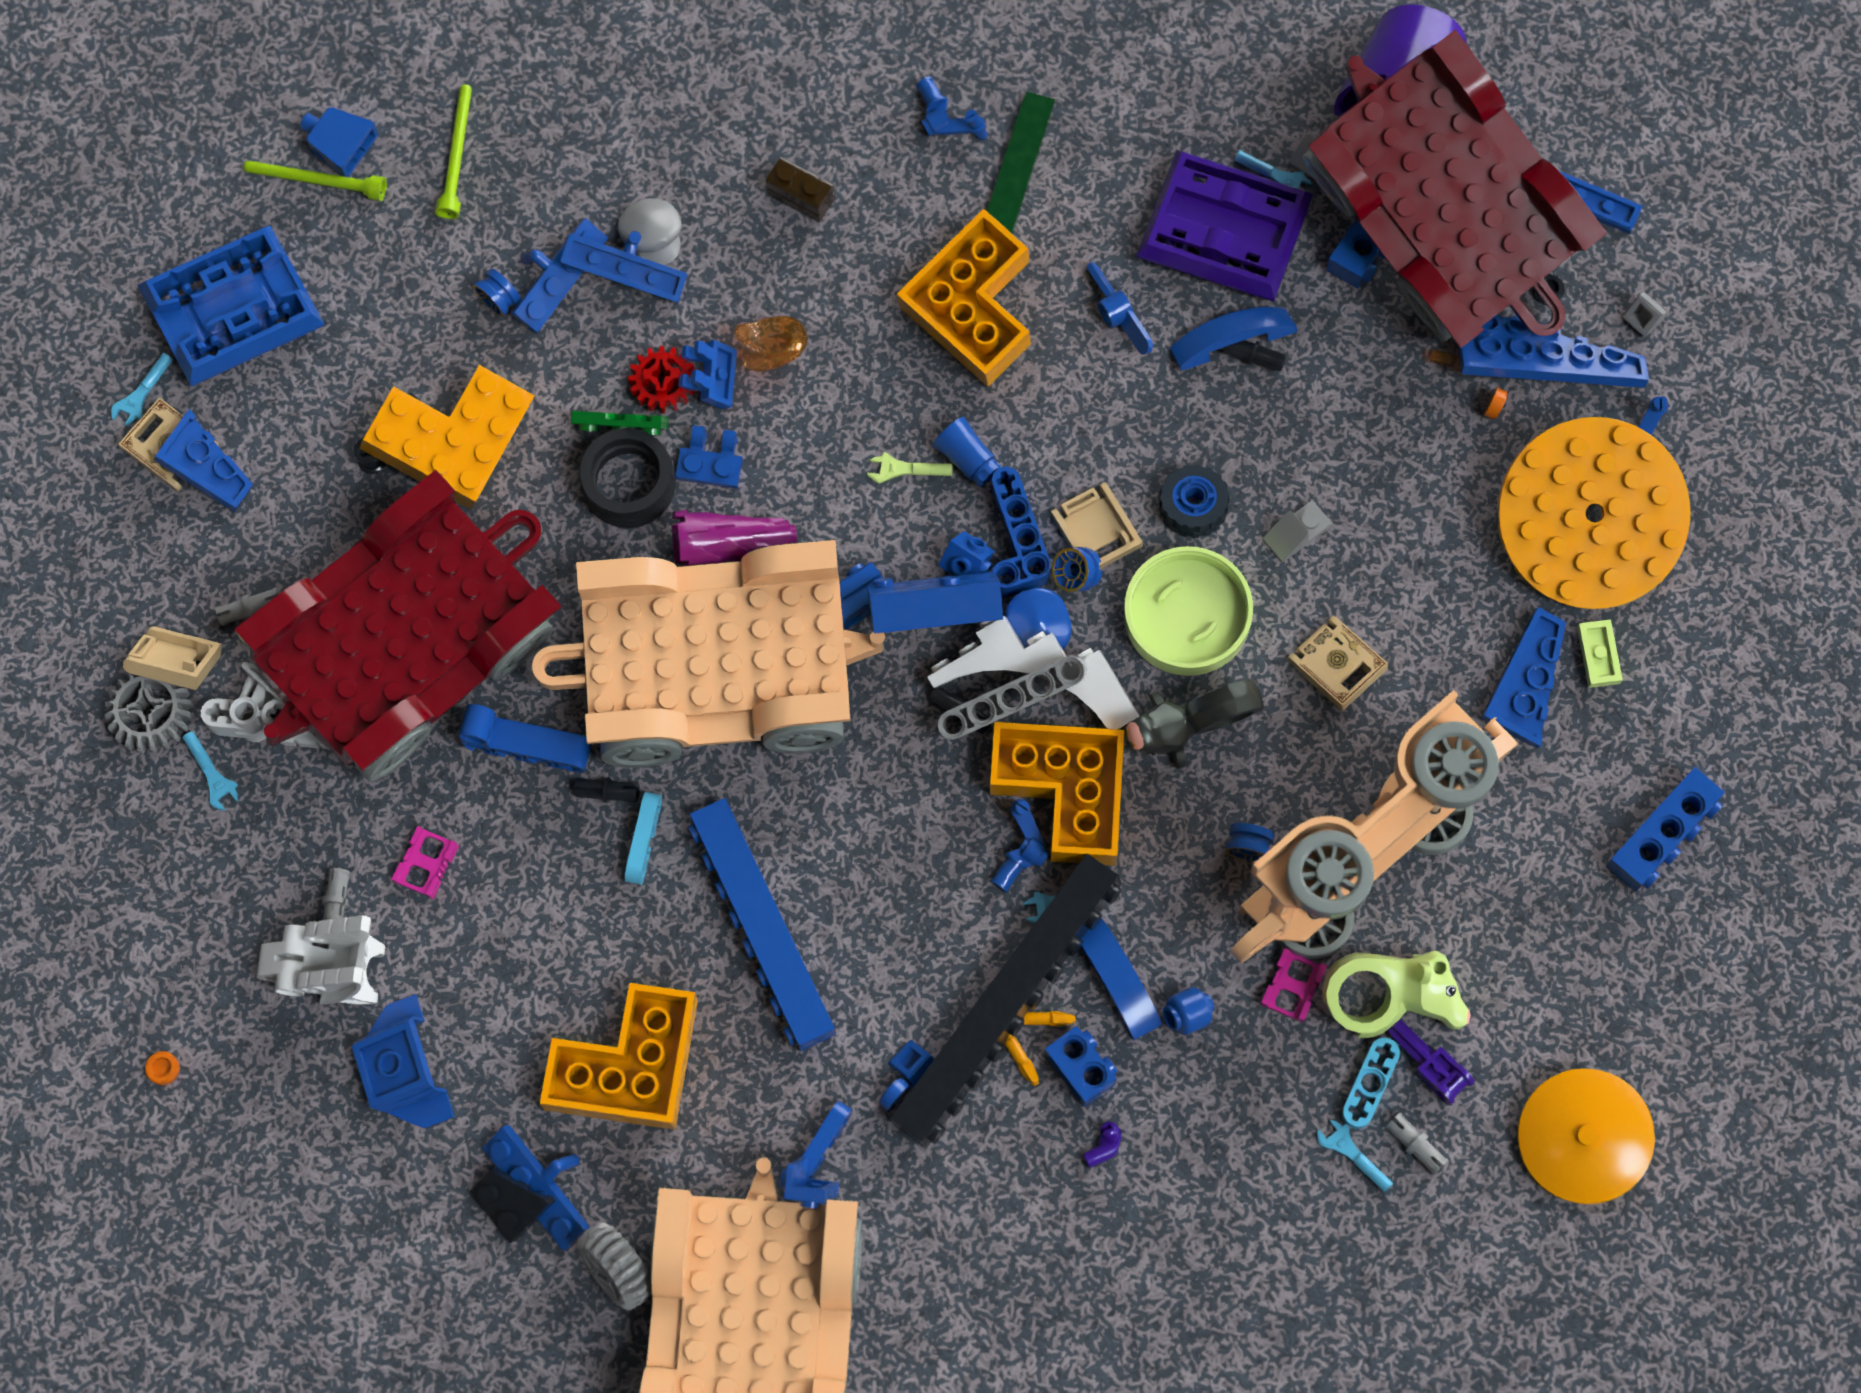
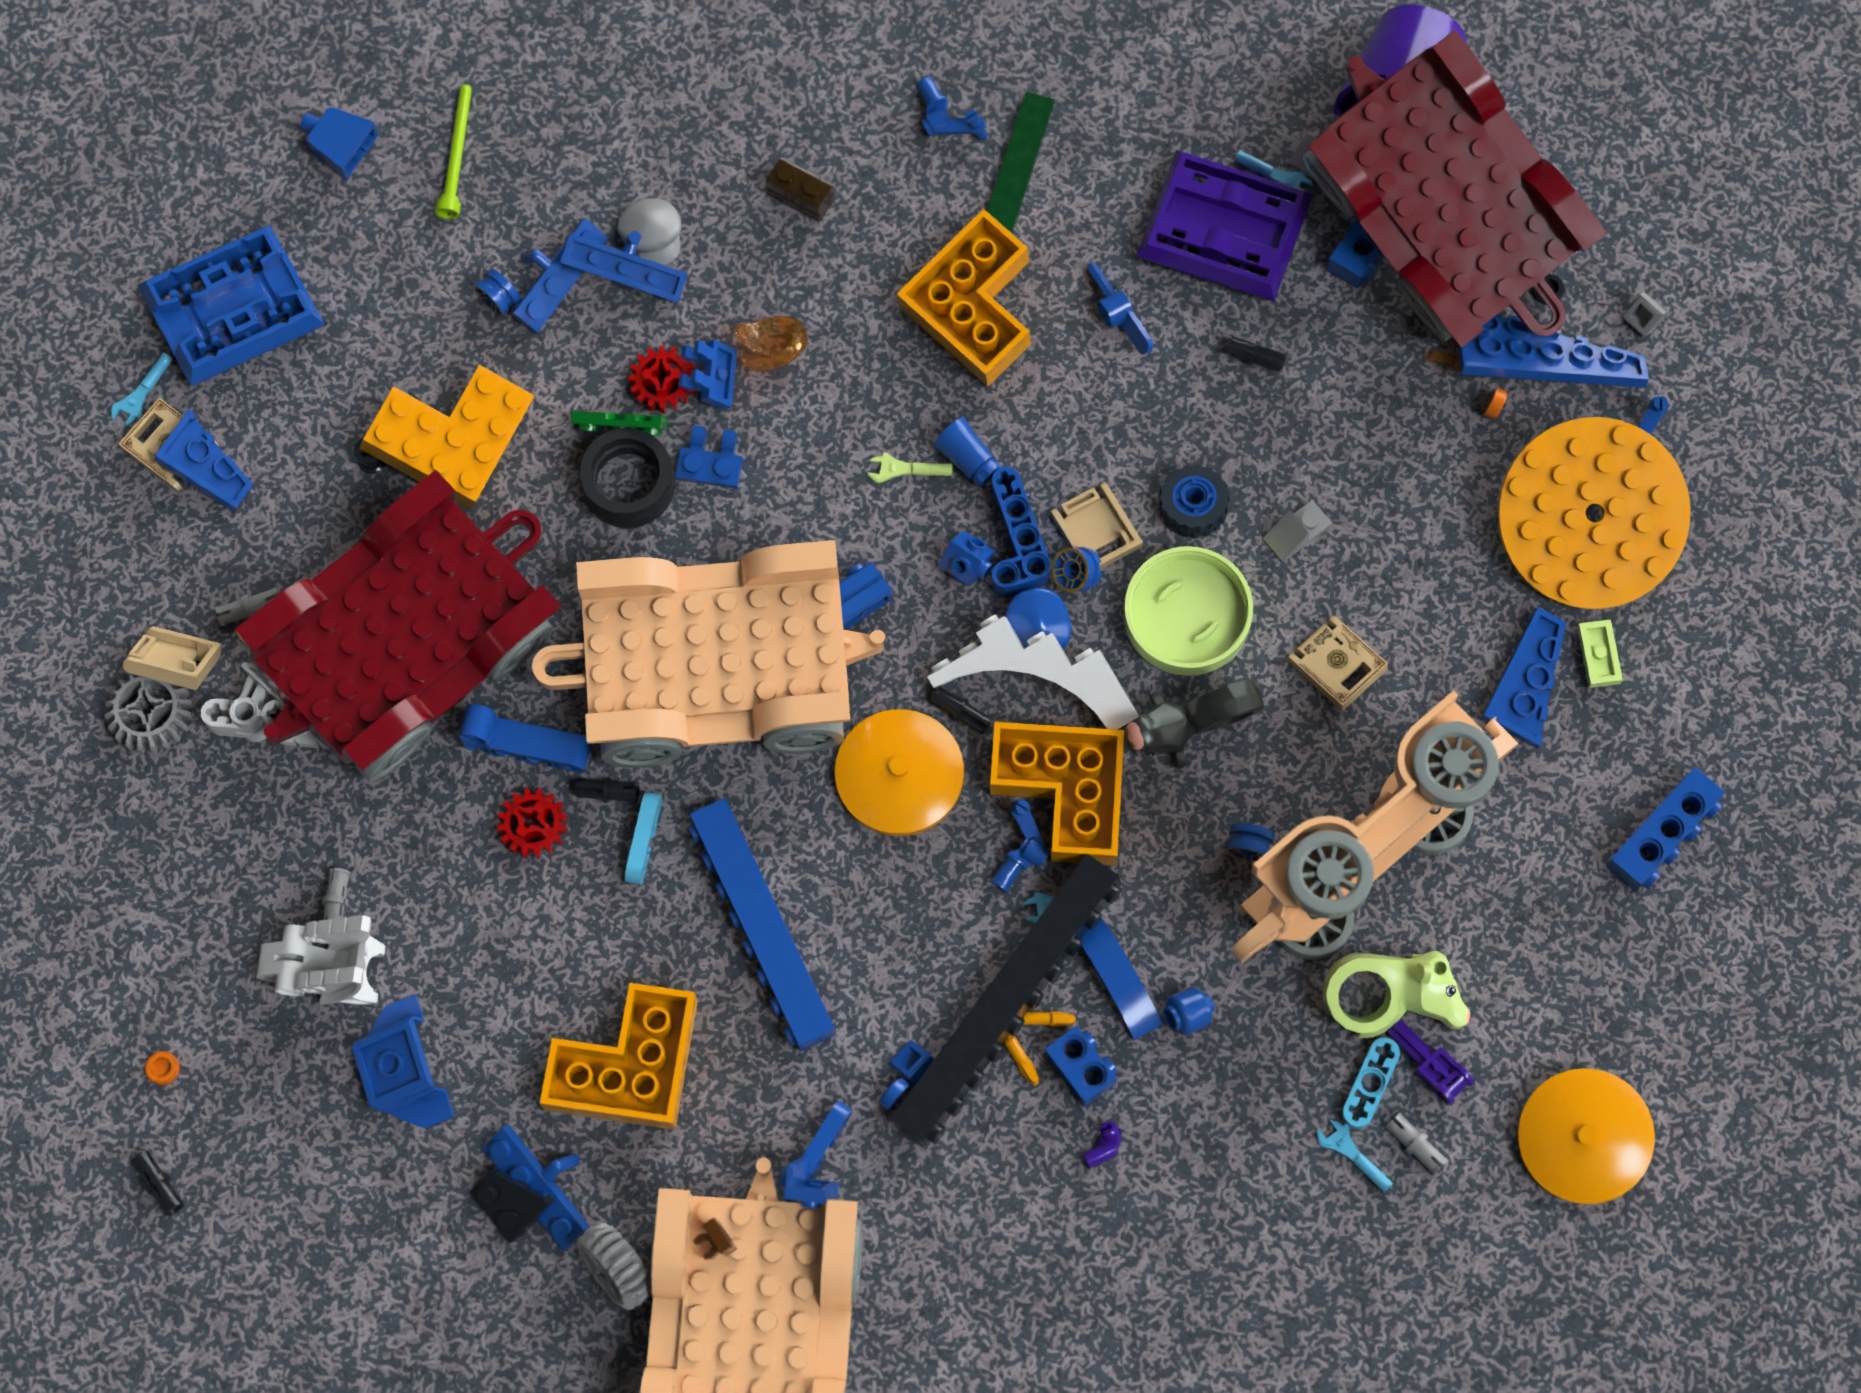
(157, 1183): none -> black pin
(217, 783): medium azure piece -> none
(370, 186): lime piece -> none
(435, 867): dark pink piece -> none
(525, 834): none -> red gear
(718, 1238): none -> reddish brown tile
(719, 538): magenta cone -> none
(899, 772): none -> light orange dish
(934, 602): blue brick -> none
(997, 702): light grey beam -> none
(1230, 329): blue slope -> none
(1303, 990): dark pink piece -> none
(1607, 206): blue tile -> none

